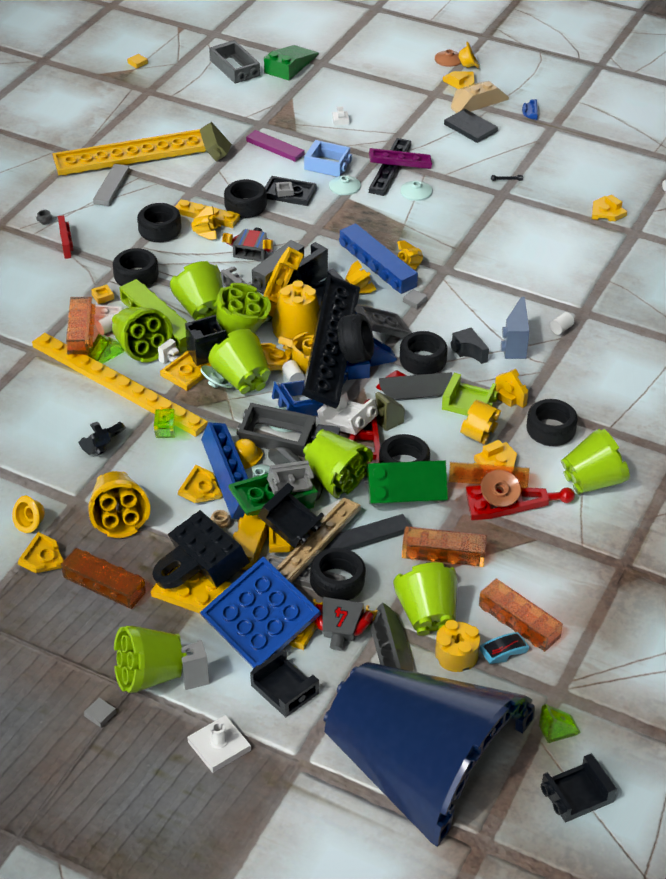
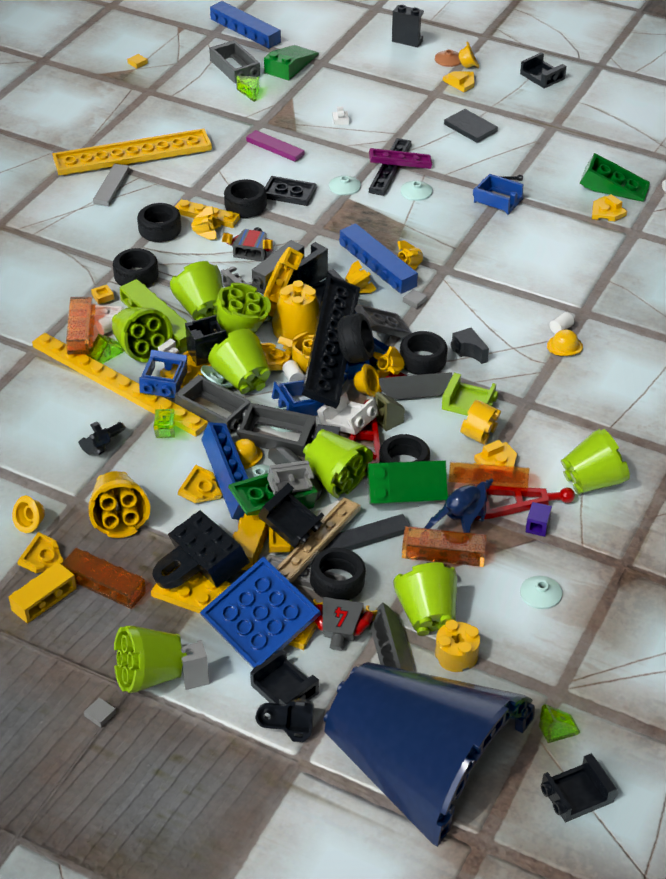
(42, 592): none -> yellow brick
(44, 217): dark grey plate -> none
(66, 239): red plate -> none
(159, 385): none -> blue window
(214, 141): olive slope -> none
(216, 394): none -> dark grey piece
(219, 743): white tile -> none
(221, 518): tan plate -> none
(245, 24): none -> blue brick
(248, 86): none -> clear neon green slope
(284, 189): light grey tile -> none
(291, 717): none -> black piece
(328, 150): light blue window -> none
(367, 381): none -> yellow hat
(390, 362): none -> yellow brick
(407, 25): none -> black panel
(464, 504): none -> dark blue hair
(477, 96): tan wedge -> none
(483, 194): none -> blue window
(502, 647): slope -> none
(506, 483): nougat dish -> none
(511, 389): yellow plate -> none
(516, 332): sand blue slope -> none
(520, 615): clear orange brick -> none
(530, 109): blue tile -> none
(538, 519): none -> dark purple brick
(541, 592): none -> light aqua dish
(542, 72): none -> black panel
(549, 434): black tyre -> none
(565, 343): none -> yellow hat
(610, 178): none -> green slope

